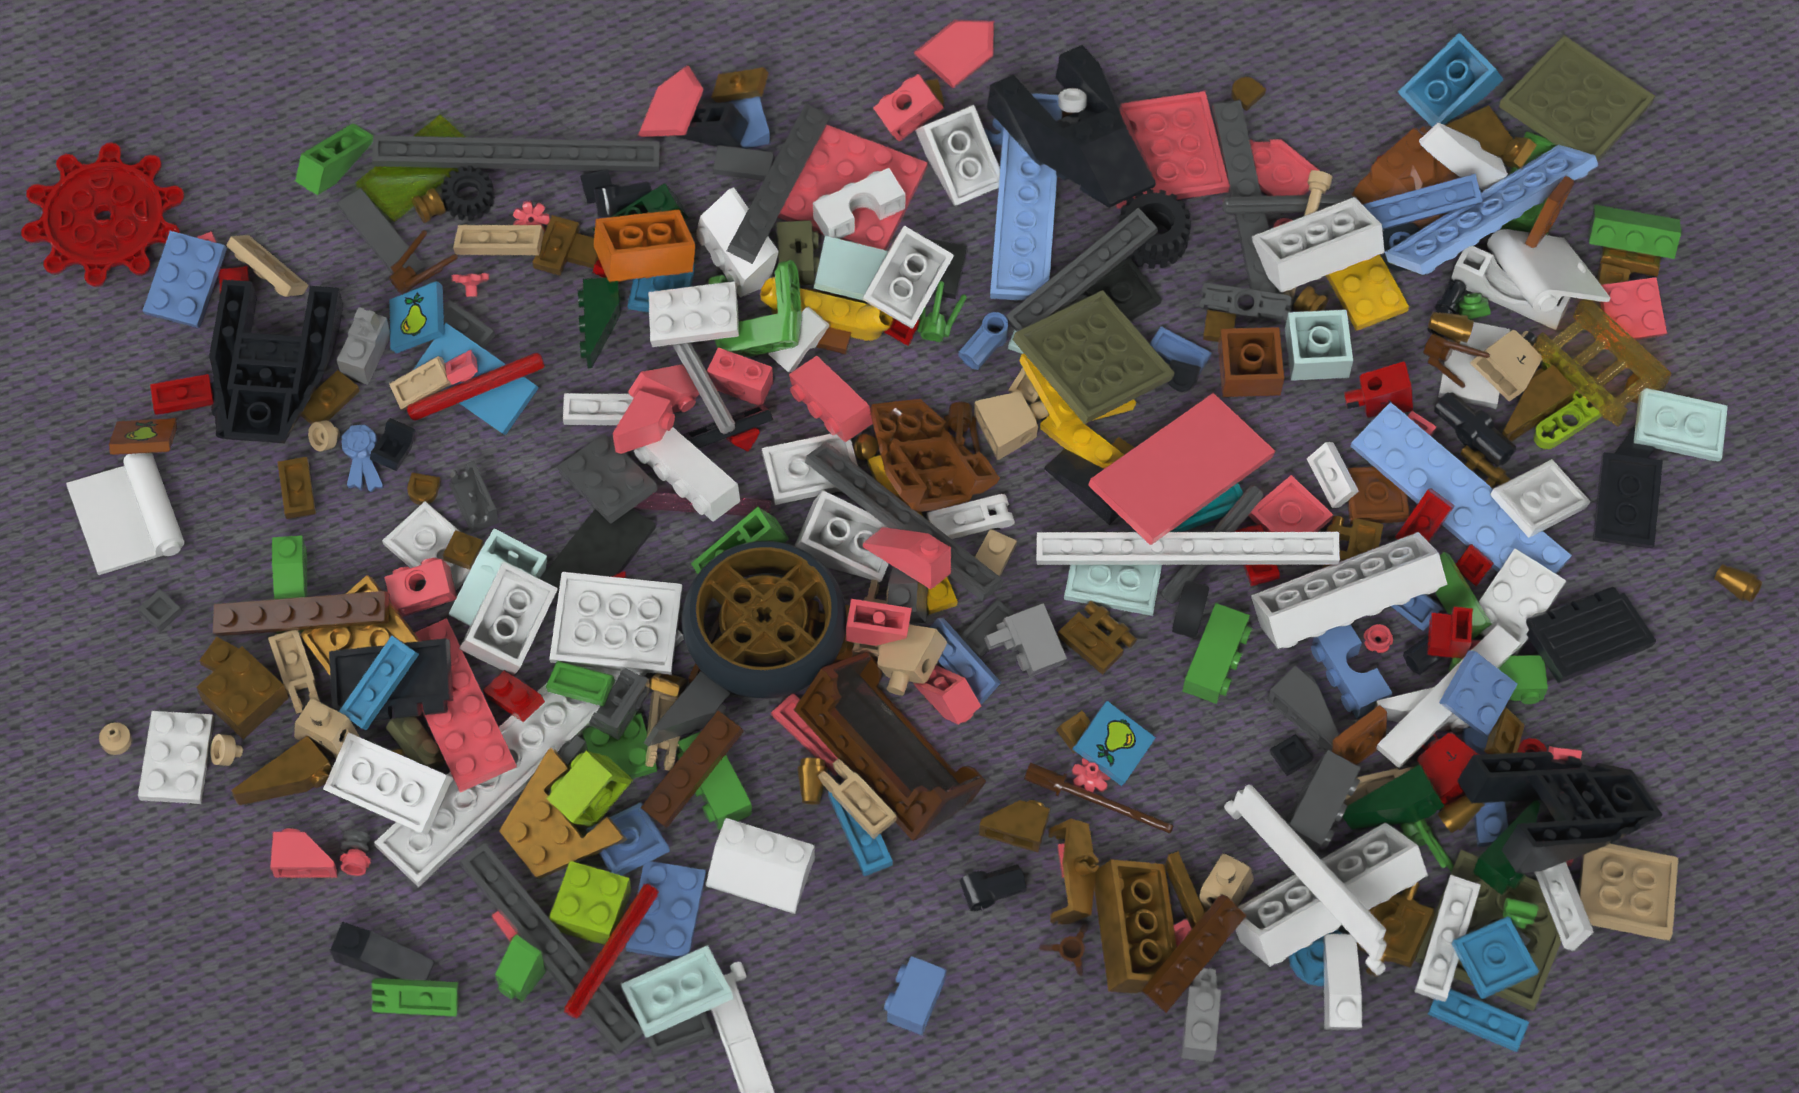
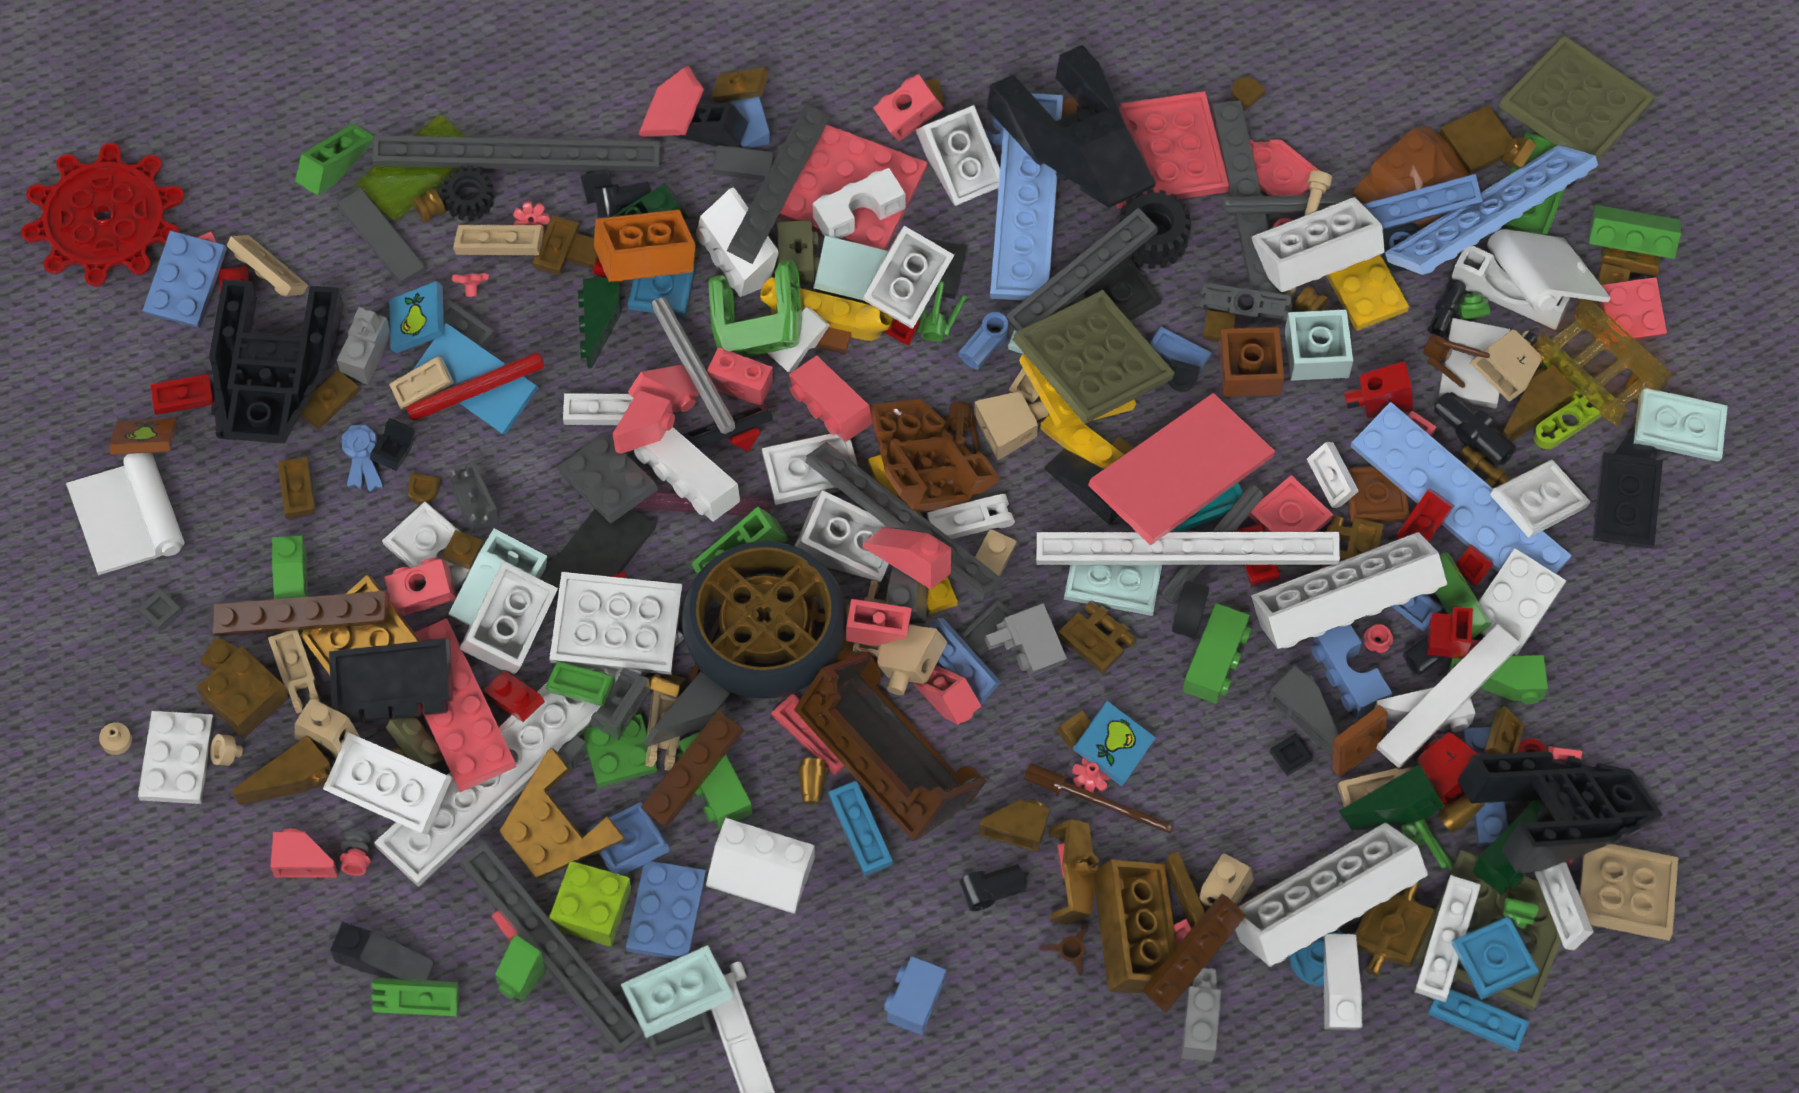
(323, 435): tan tile -> none
(379, 682): dark azure plate -> none
(406, 278): reddish brown plant -> none
(461, 368): coral plate -> none
(589, 788): lime brick -> none
(611, 951): red axle -> none
(693, 314): white plate -> none
(859, 800): tan hinge -> none
(865, 446): pearl gold hinge -> none
(958, 49): coral tile -> none
(1072, 100): white tile -> none
(1312, 872): white piece -> none
(1323, 799): dark grey slope -> none
(1451, 82): dark azure slope -> none
(1451, 326): pearl gold cone -> none
(1463, 155): white slope -> none
(1478, 693): medium blue plate -> none
(1550, 212): dark orange tile -> none
(1588, 633): black hinge -> none
(1738, 582): pearl gold cone -> none

